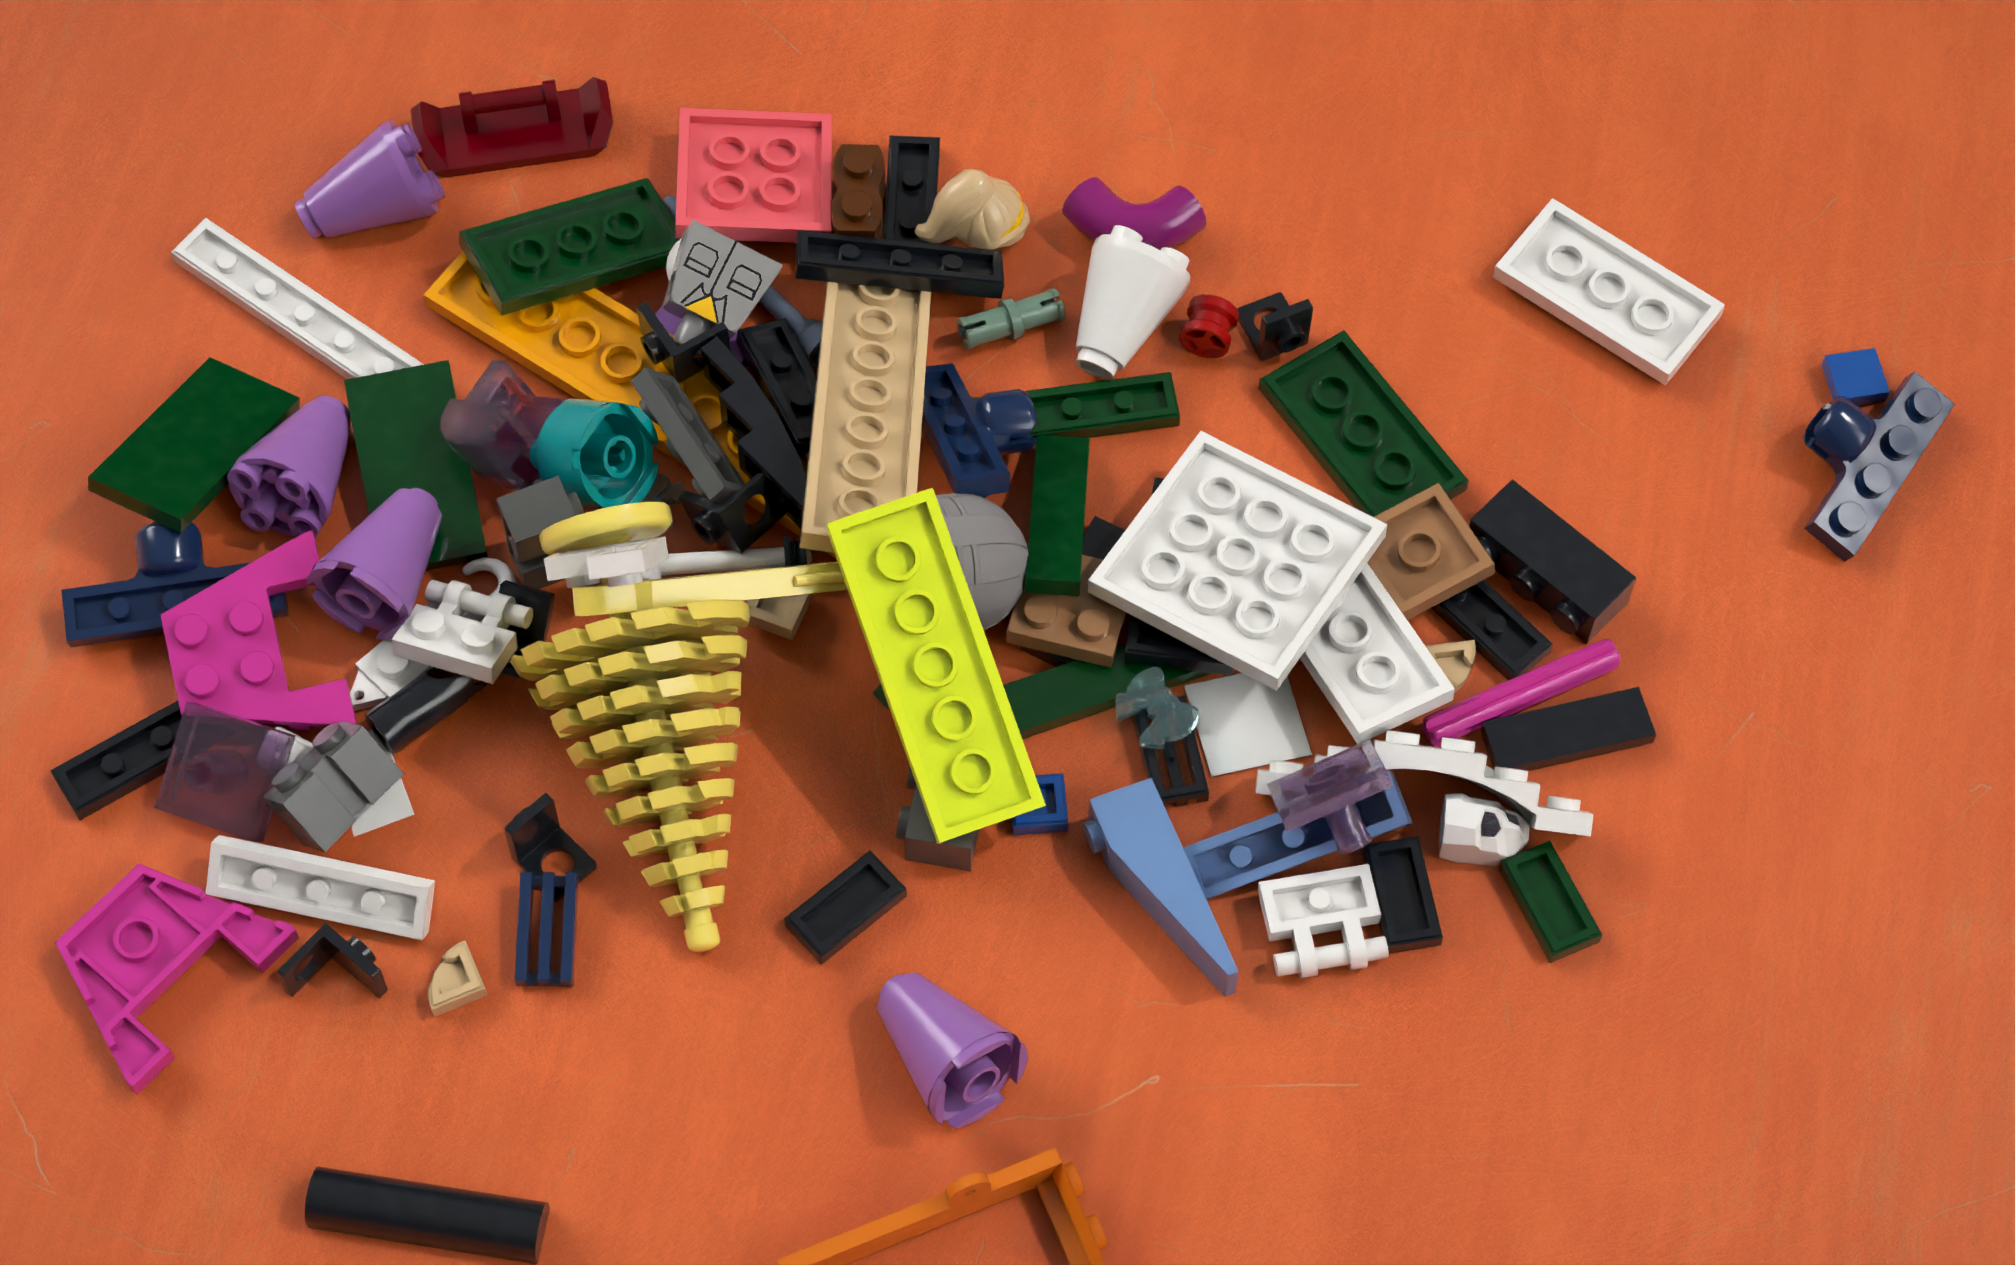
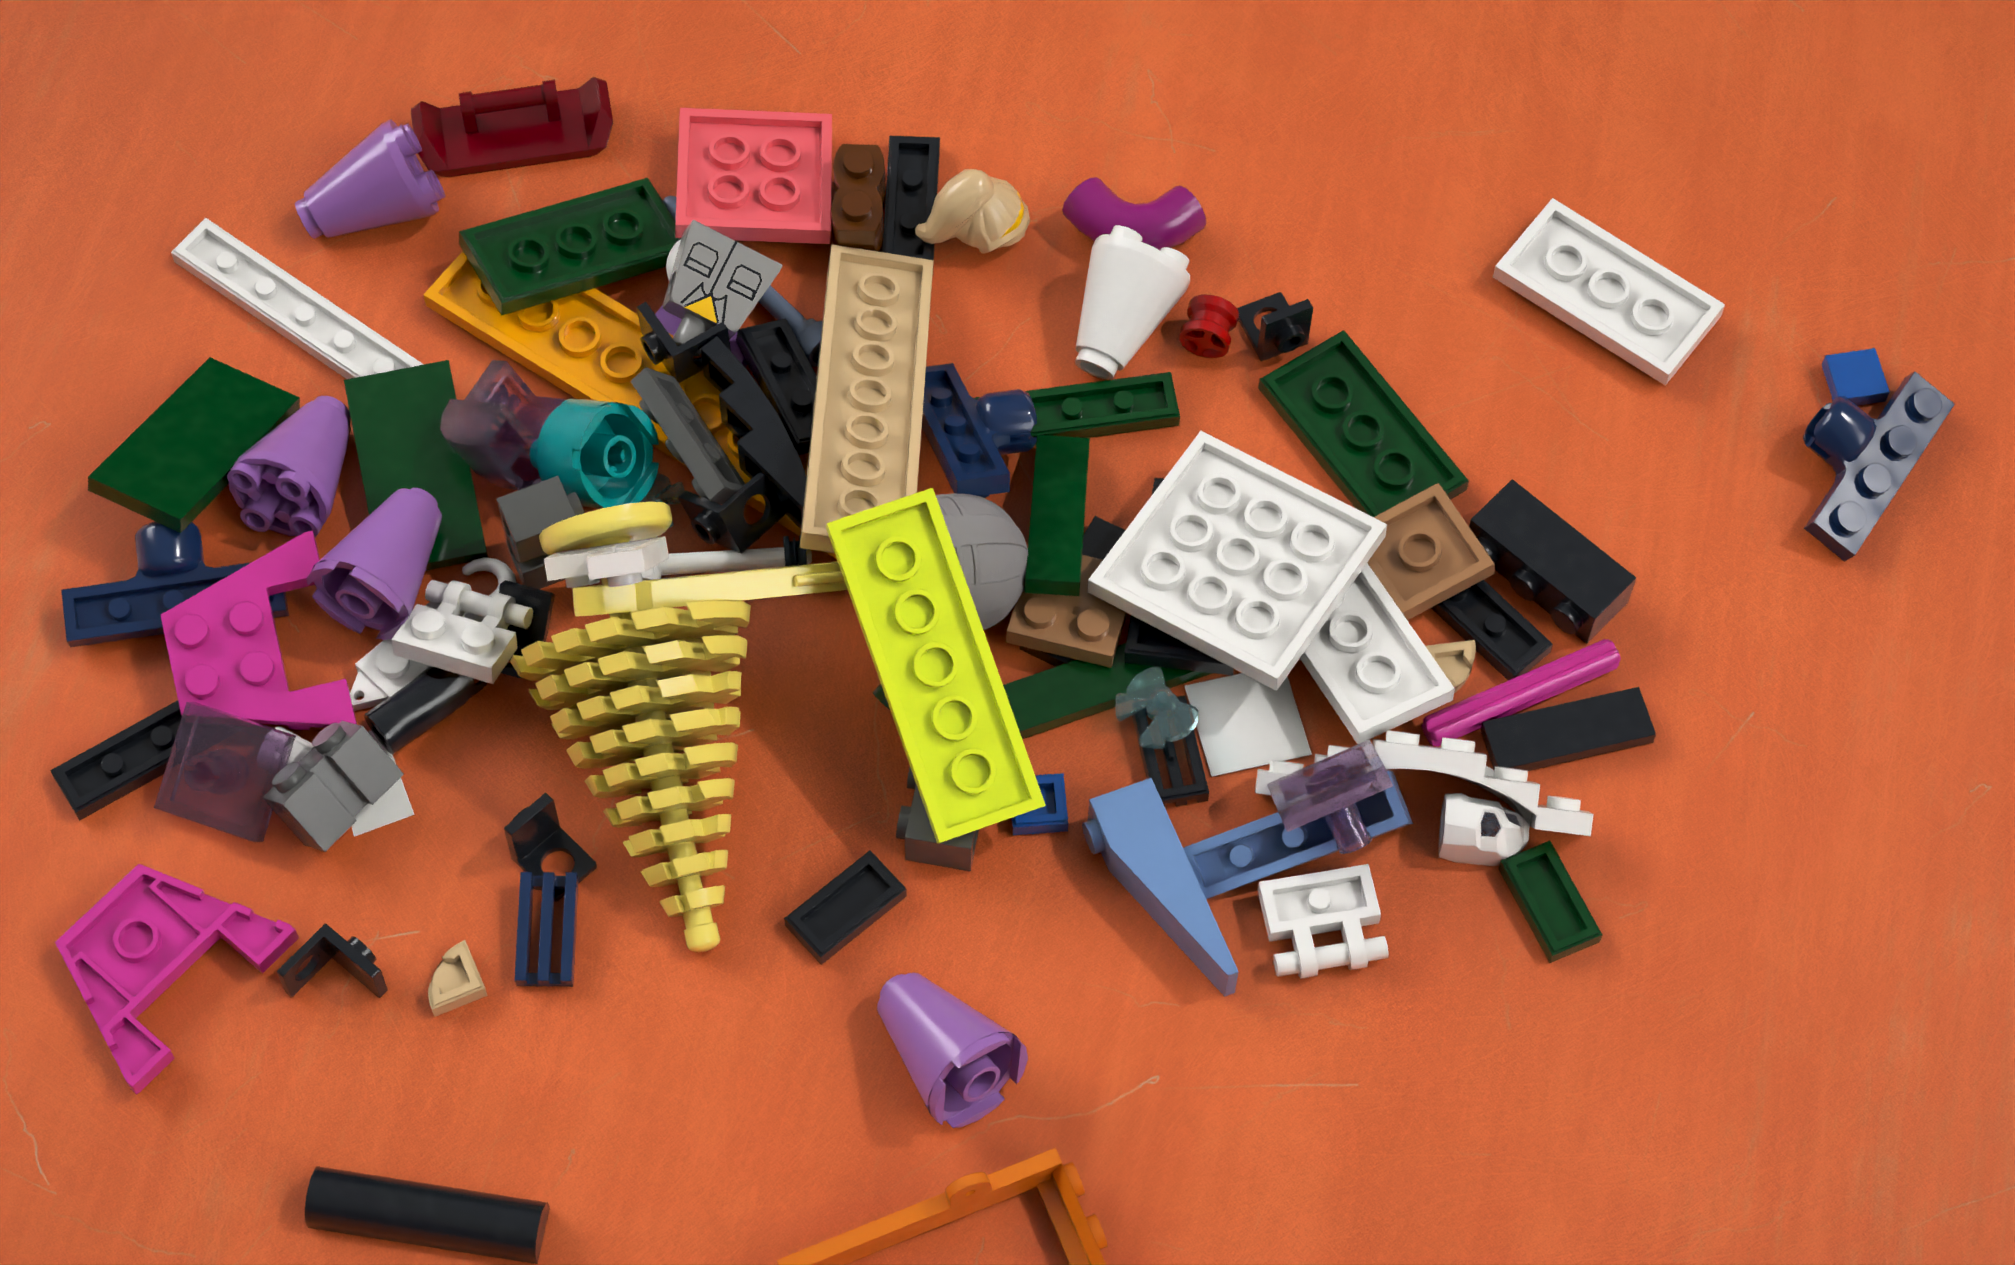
(320, 887): white plate -> none
(779, 614): tan plate -> none
(899, 264): black tile -> none
(1010, 318): sand green pin -> none
(1403, 894): black tile -> none

